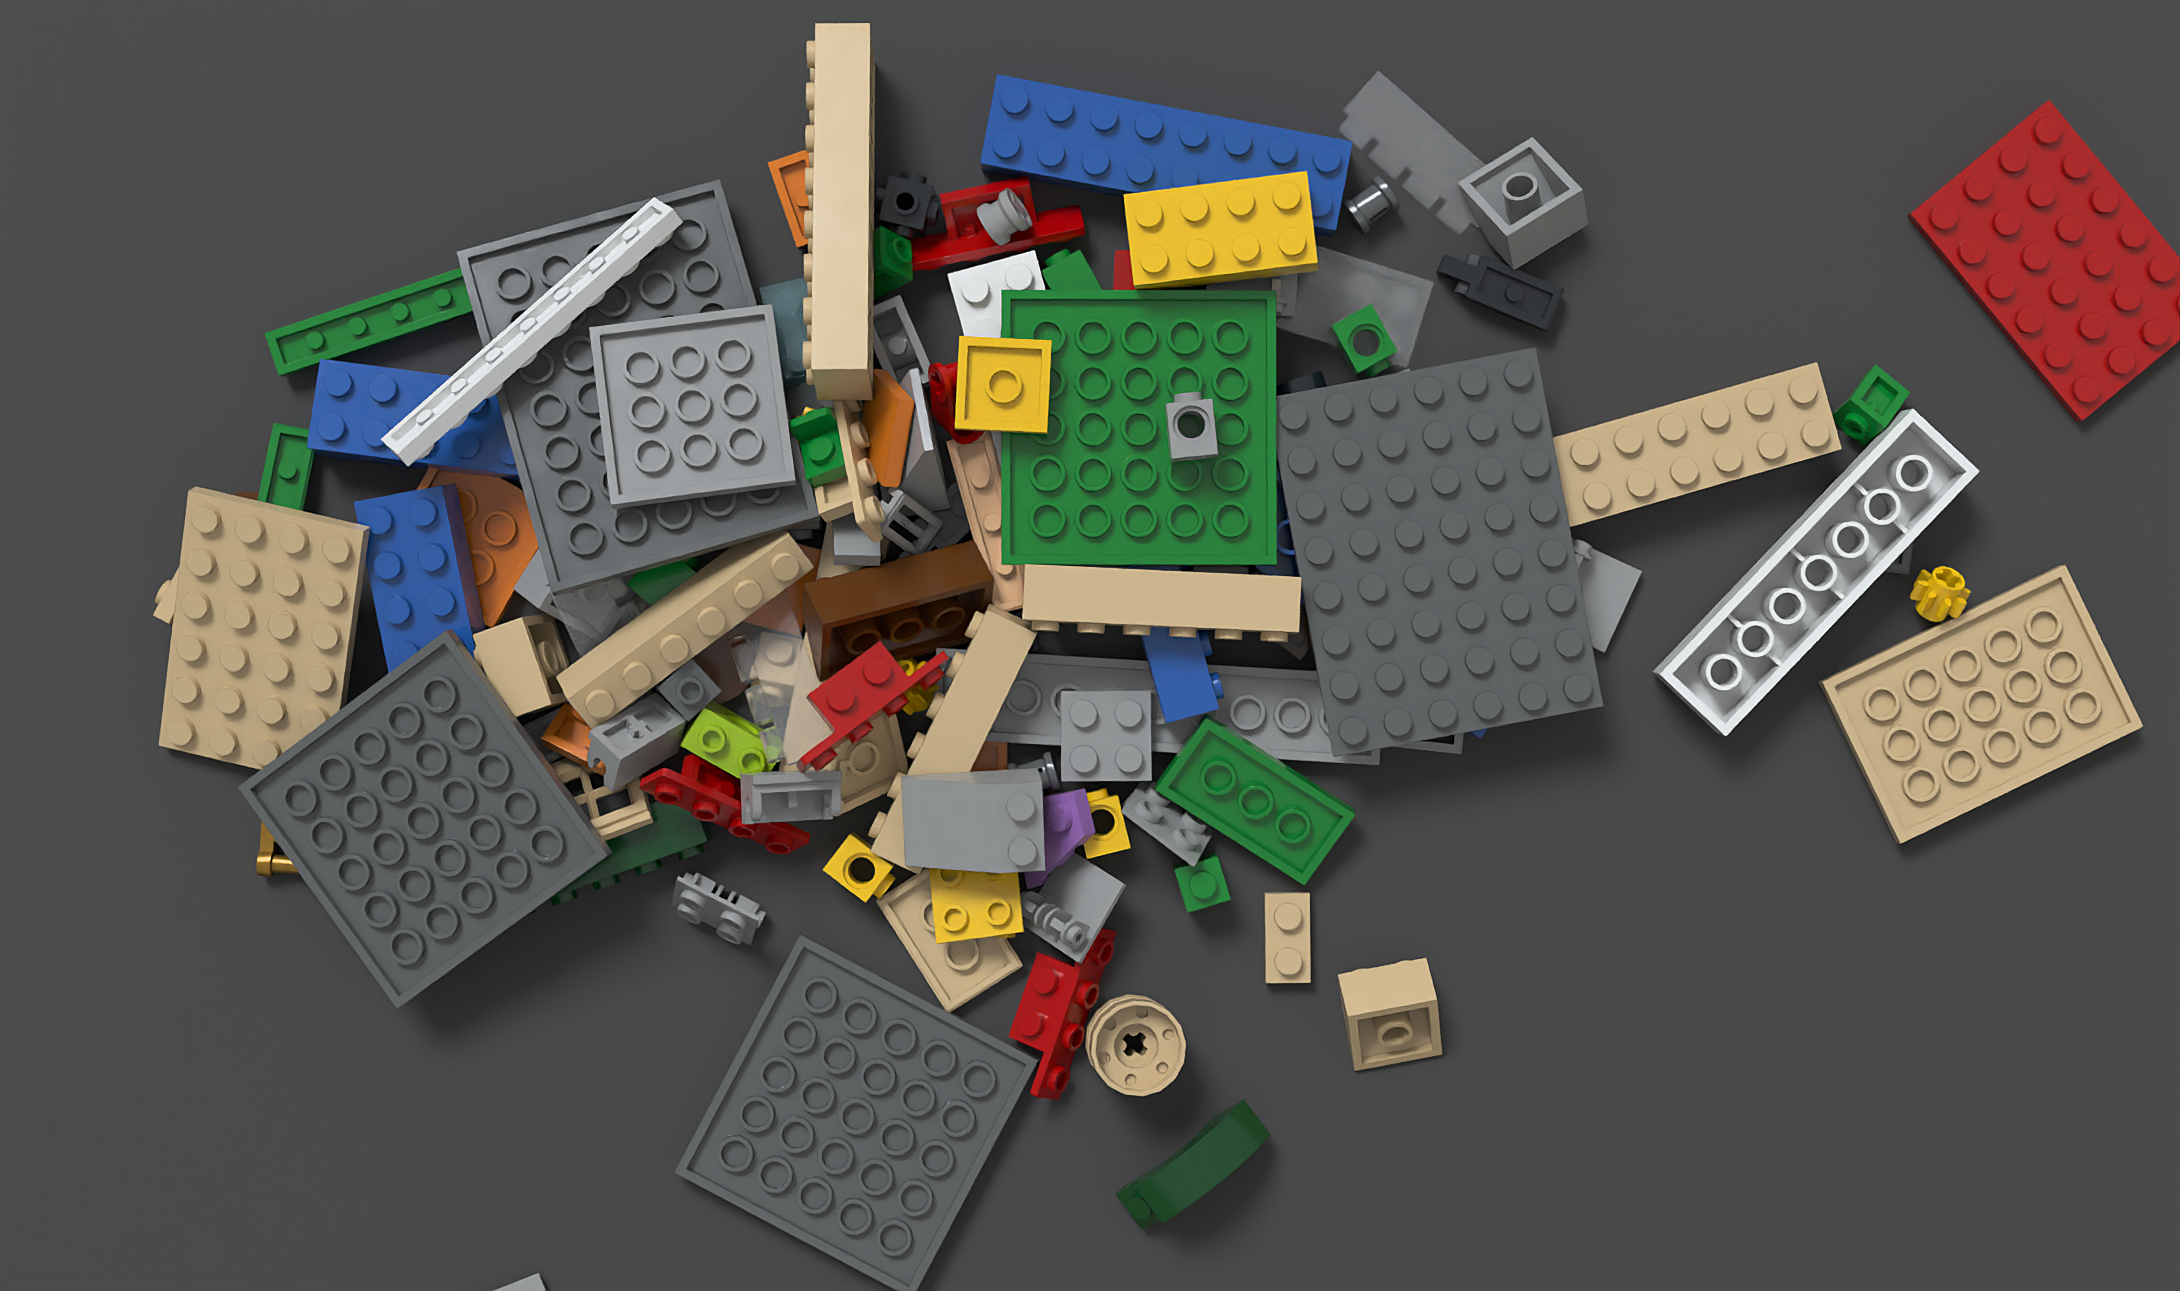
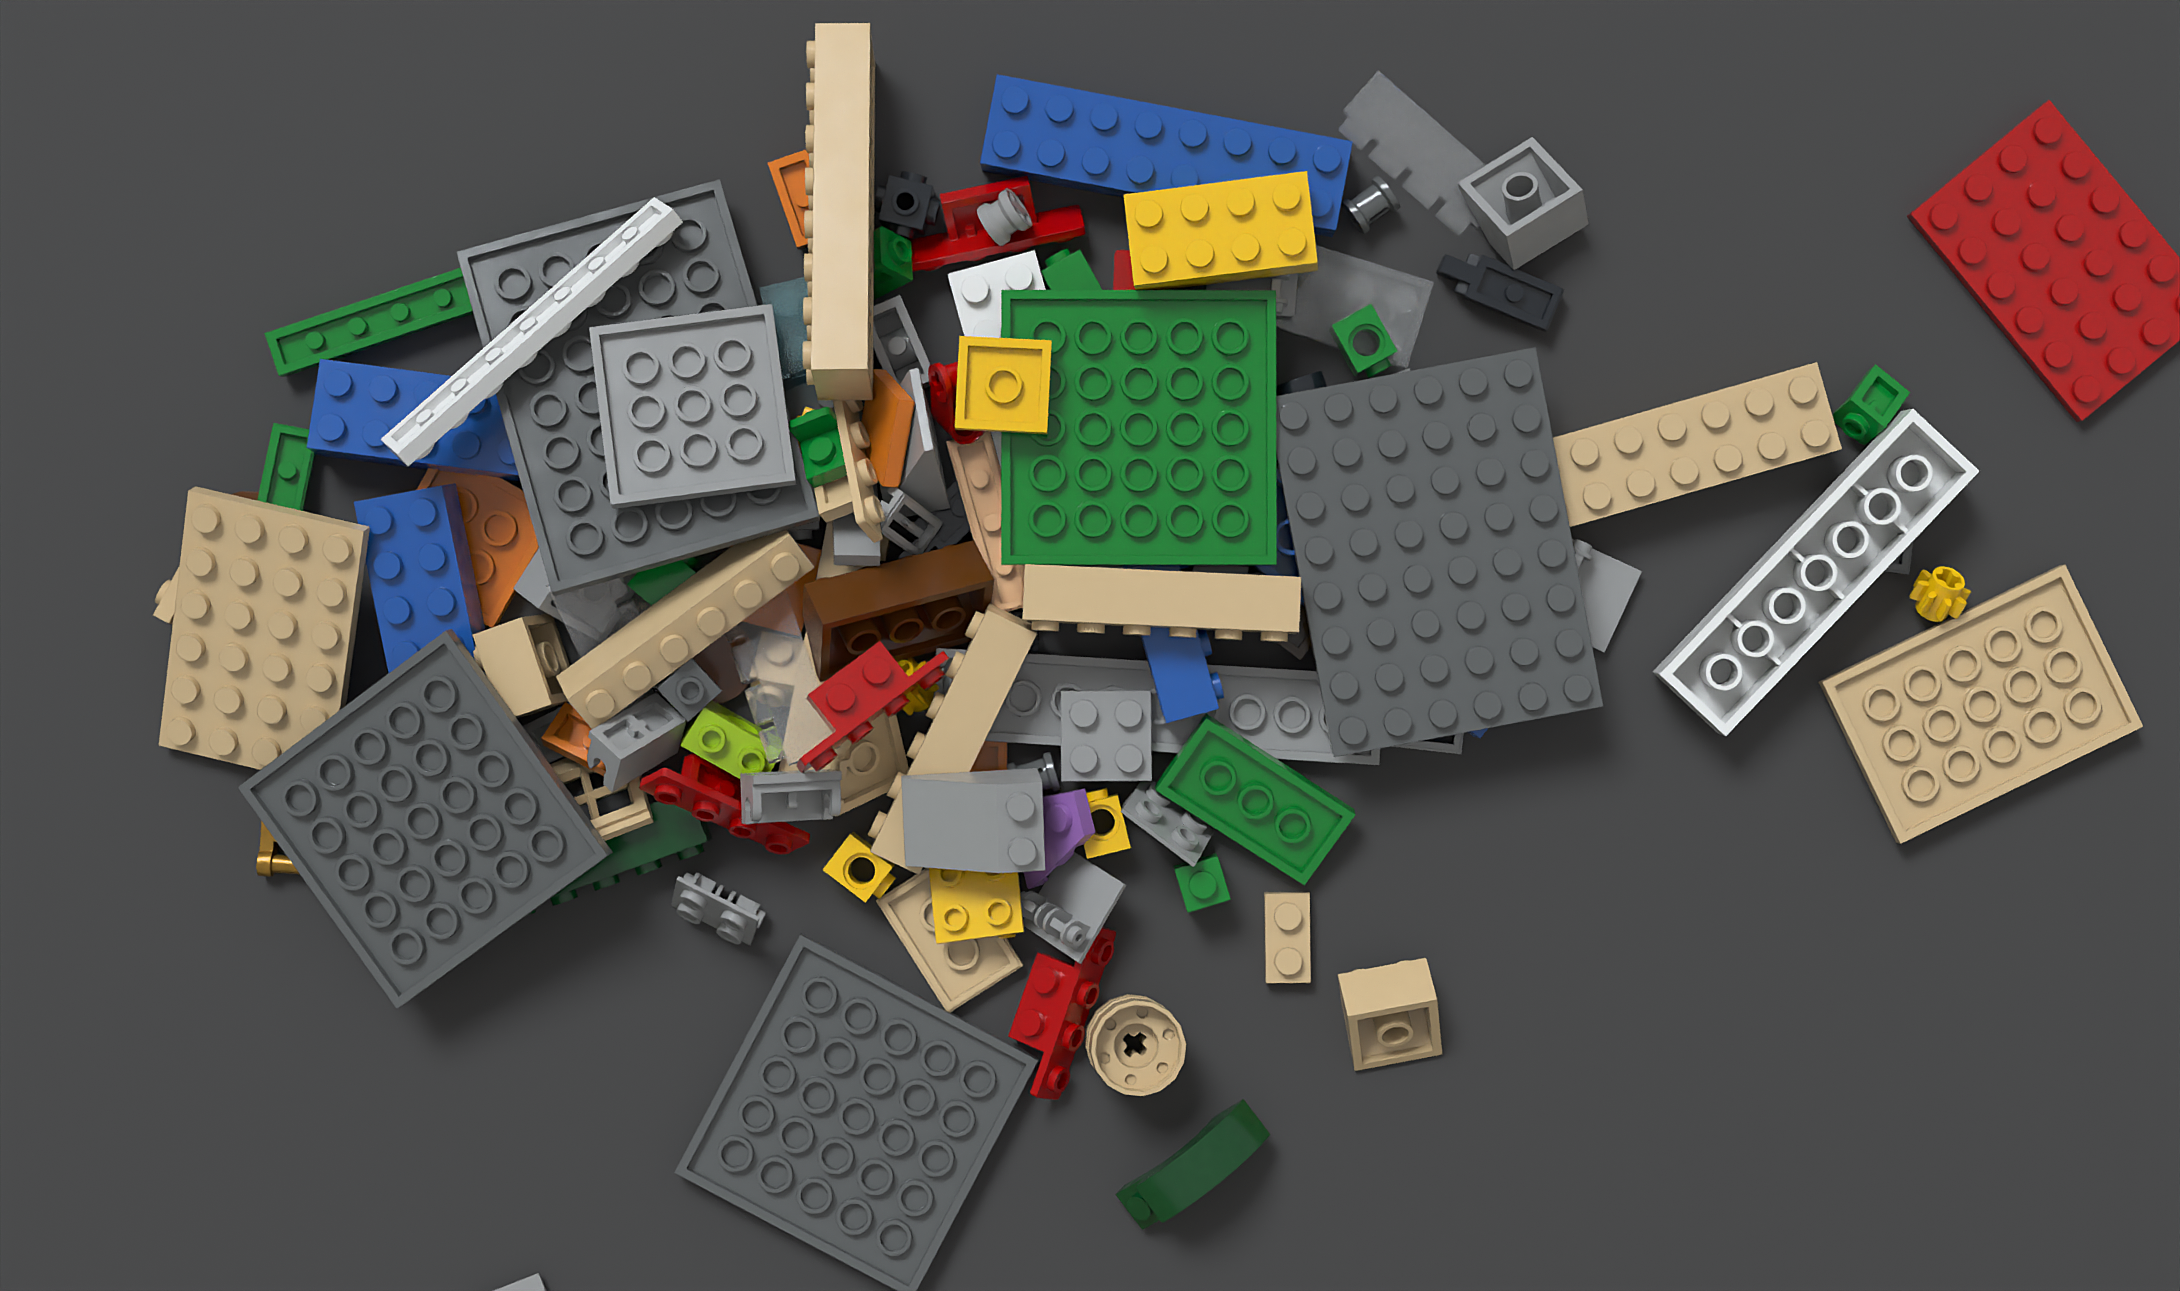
(1186, 448): light grey brick -> none

